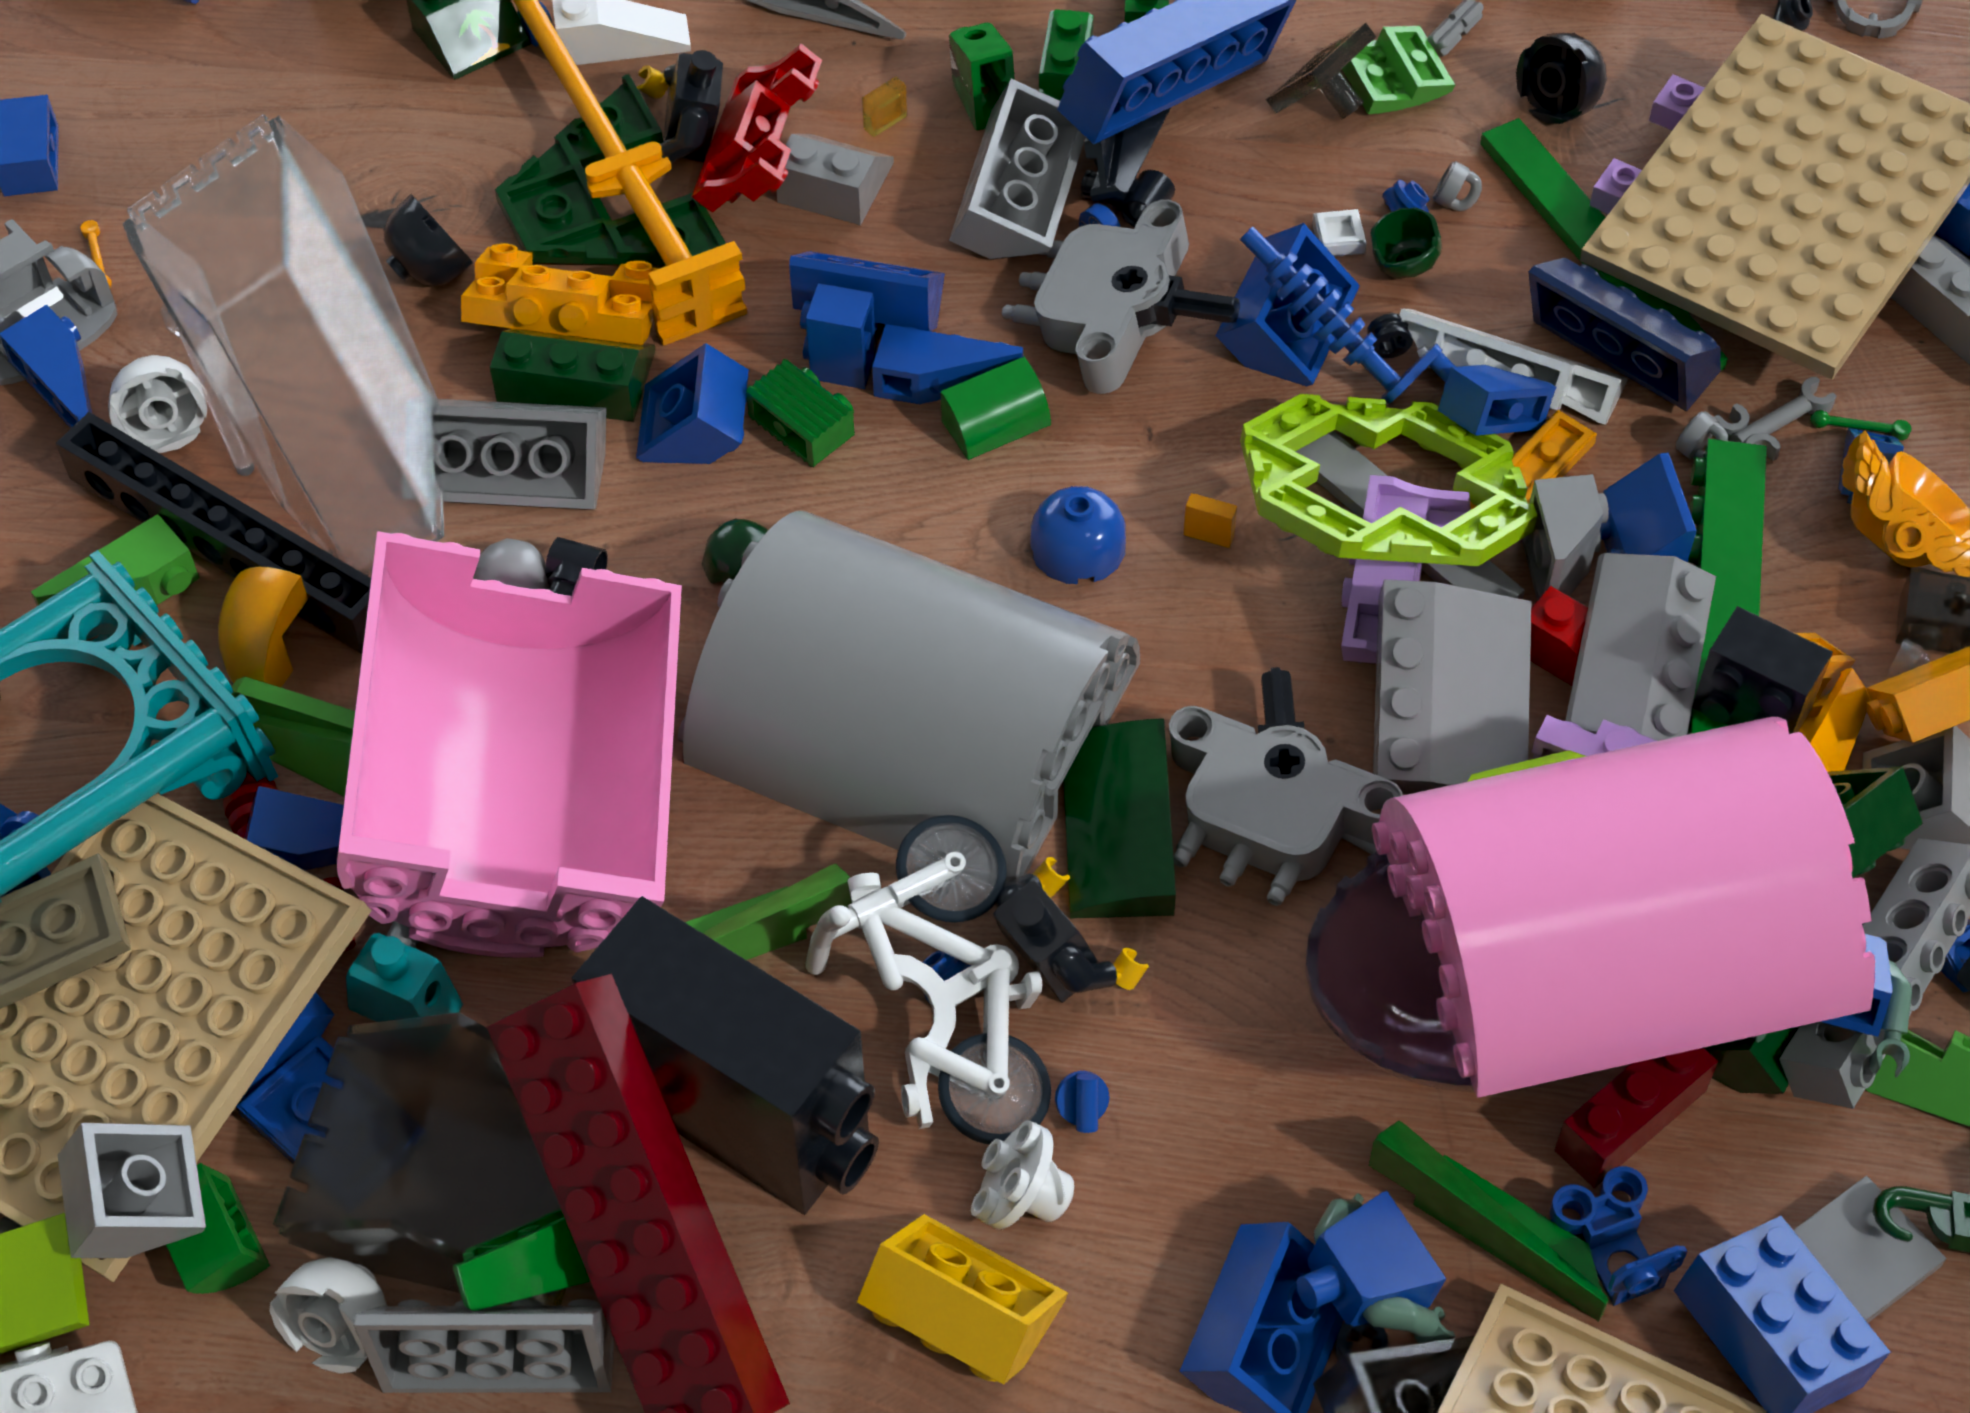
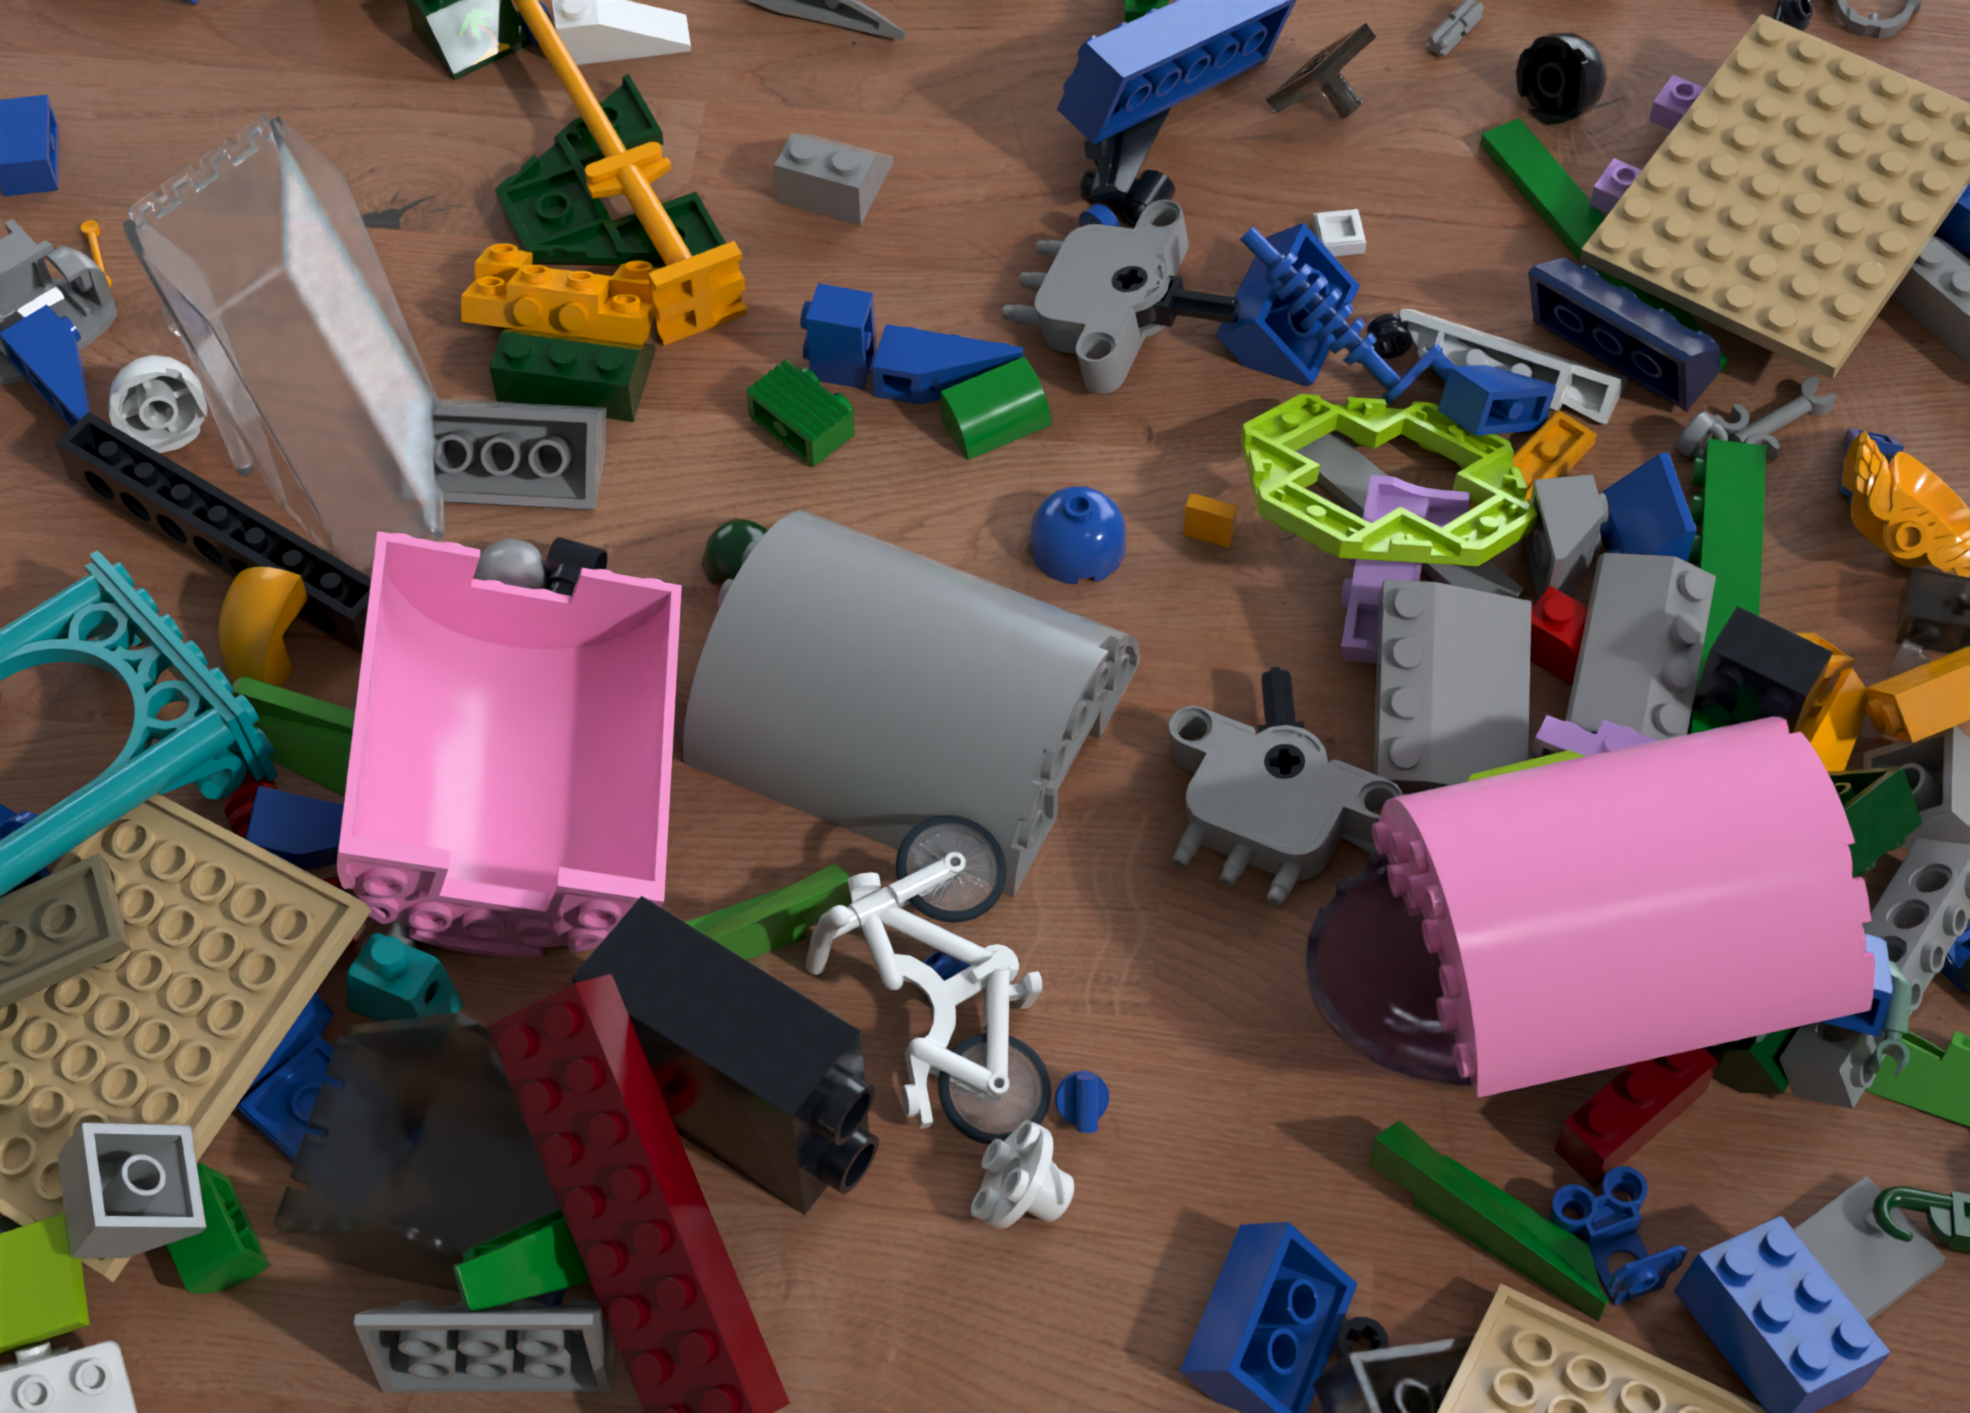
(149, 554): bright green slope -> none
(319, 1311): white cylinder -> none
(422, 246): black cylinder -> none
(691, 103): black torso -> none
(694, 410): blue slope -> none
(747, 144): red bracket -> none
(884, 106): clear yellow tile -> none
(900, 293): blue slope -> none
(960, 1298): yellow slope -> none
(978, 60): green torso -> none
(1018, 177): light grey slope -> none
(1052, 941): black torso -> none
(1063, 39): green brick -> none
(1120, 823): dark green slope -> none
(1374, 1269): blue torso -> none
(1398, 71): bright green slope -> none
(1406, 196): blue plate -> none
(1406, 242): dark green hair -> none
(1450, 185): light grey tile -> none
(1900, 429): green hinge -> none

